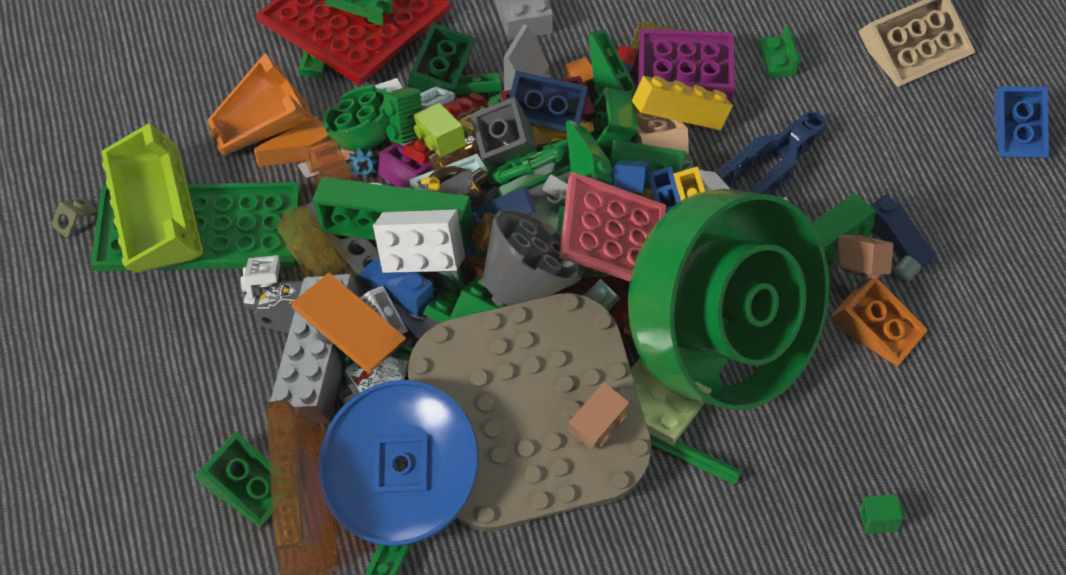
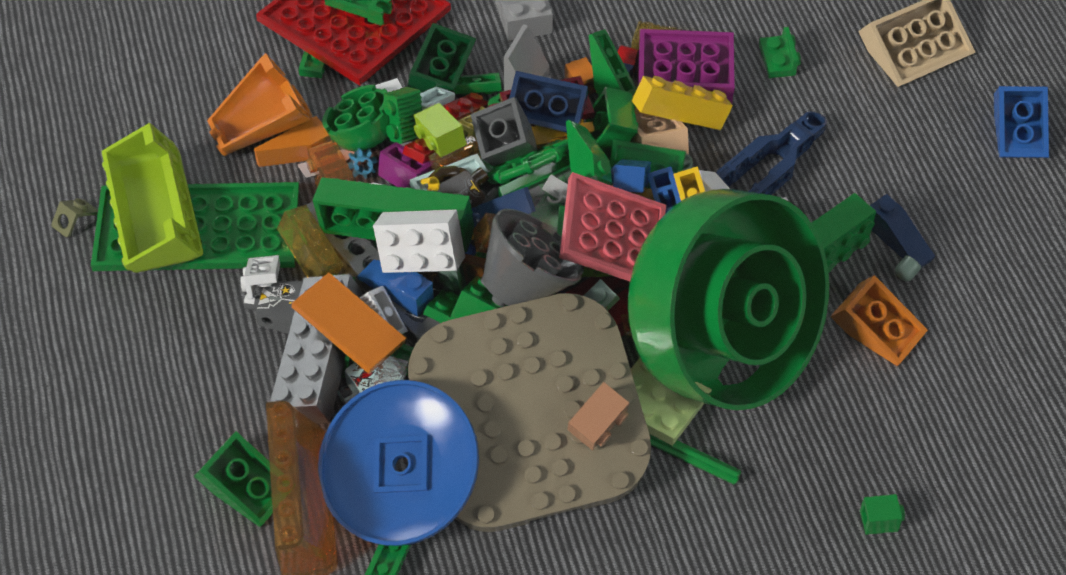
(864, 255): nougat brick -> none

